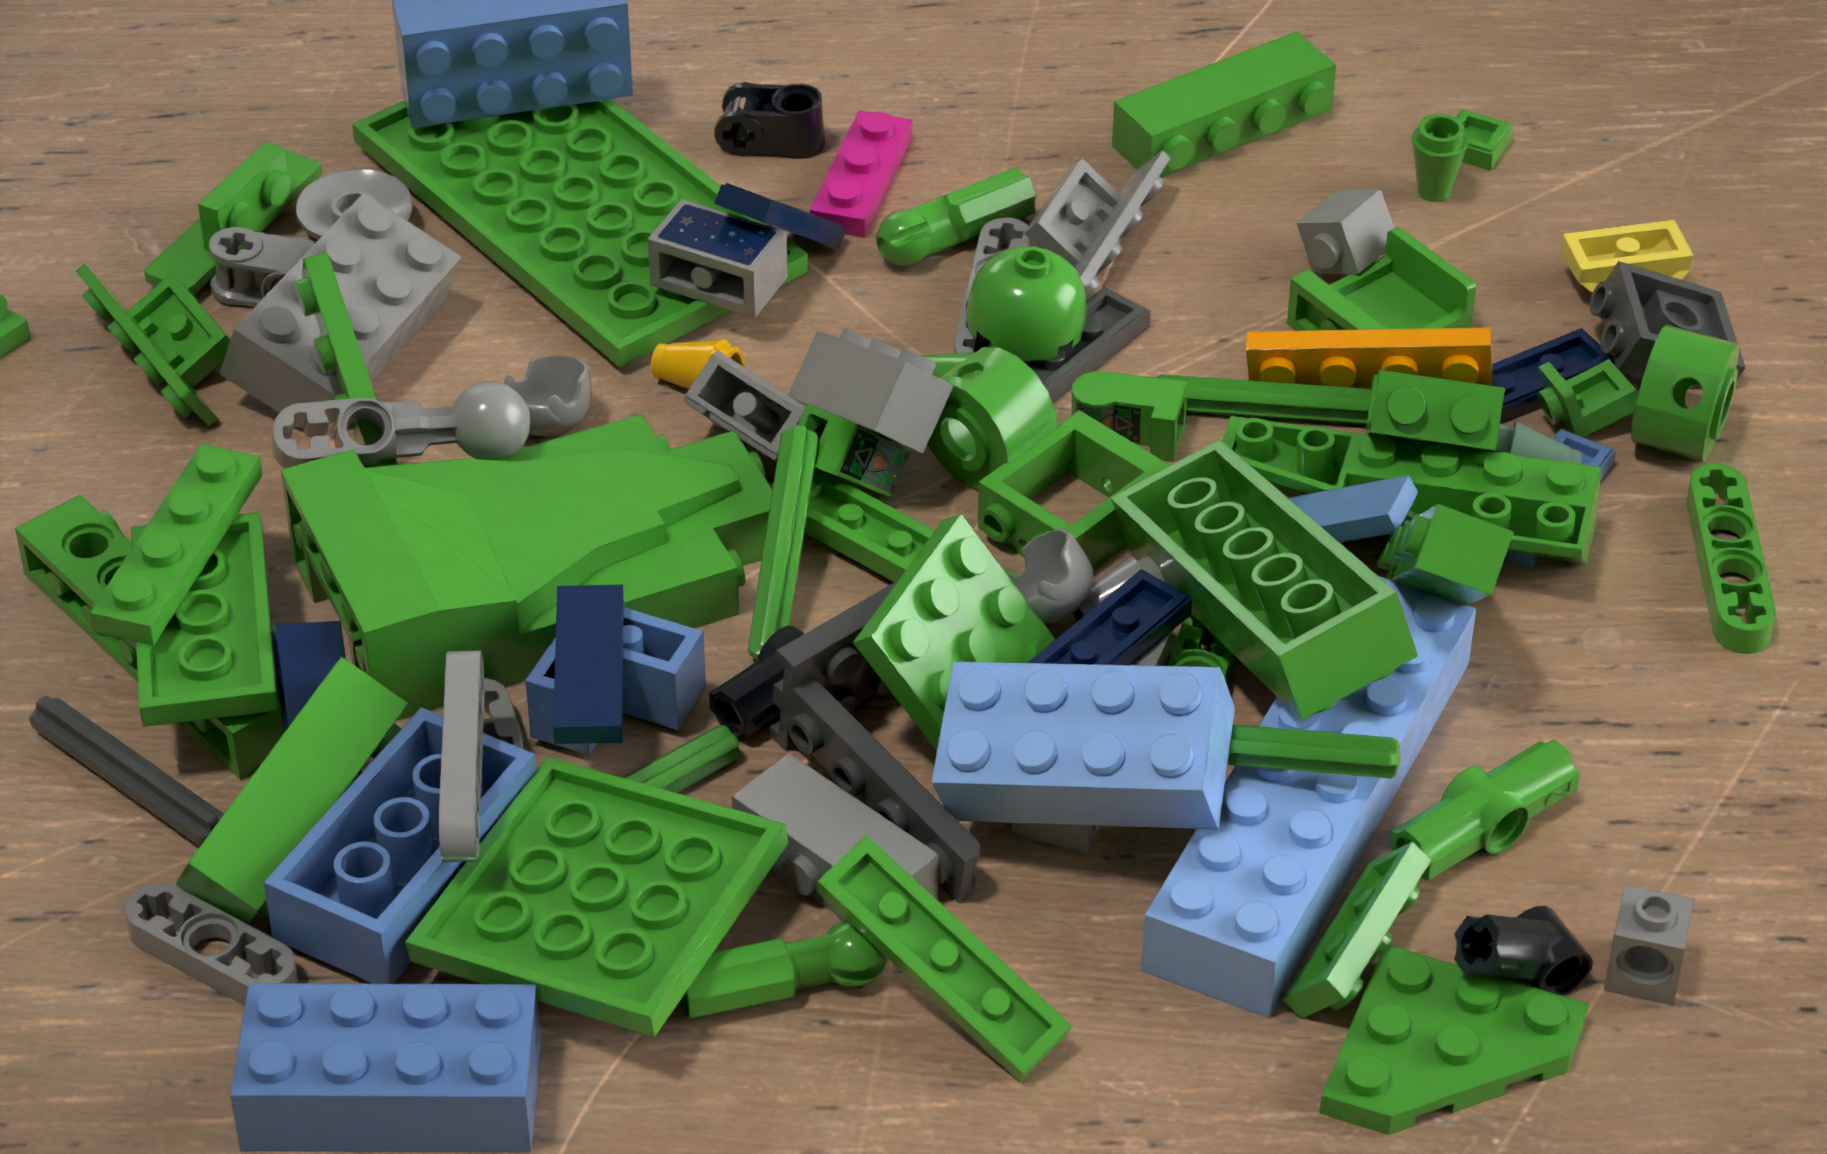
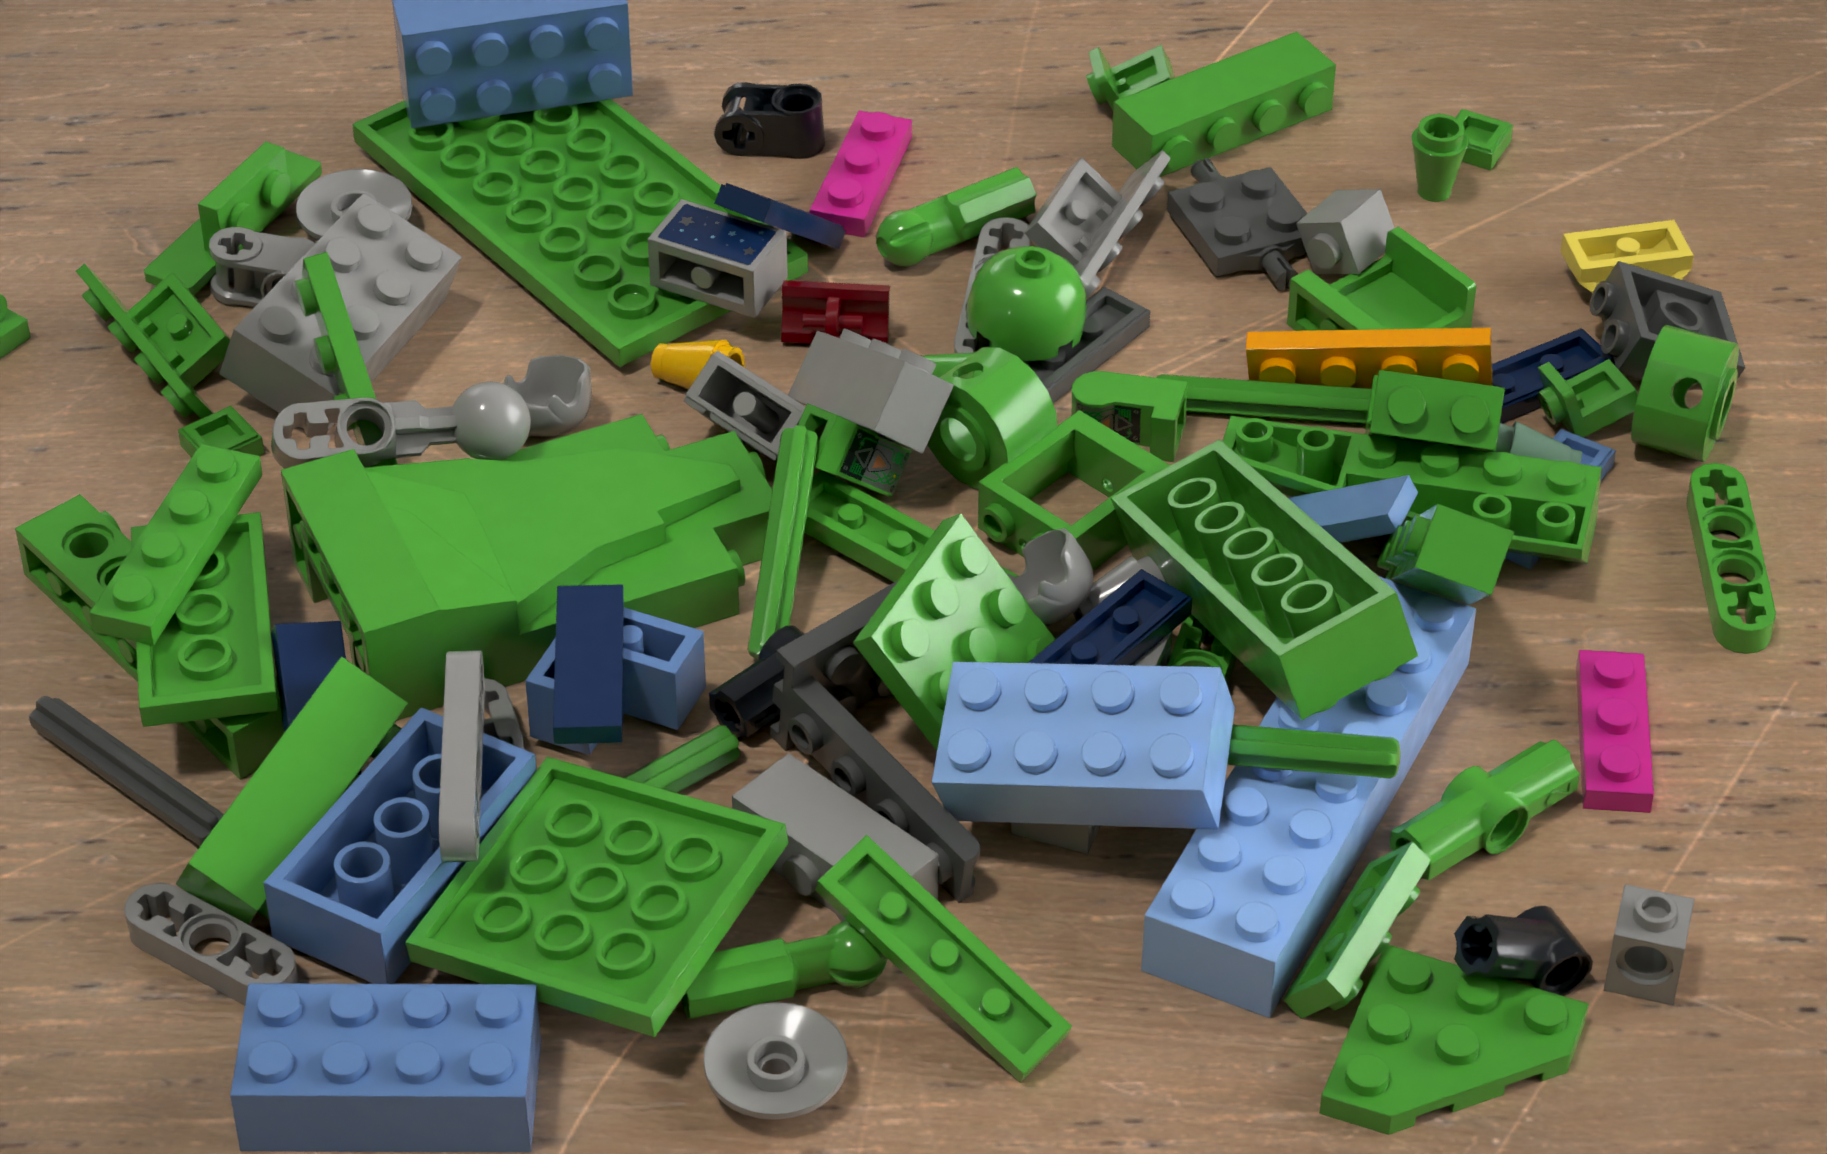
(223, 430): none -> bright green tile
(775, 1060): none -> light grey dish
(834, 307): none -> dark red hips
(1128, 77): none -> bright green bracket
(1240, 221): none -> dark grey plate
(1614, 731): none -> dark pink plate

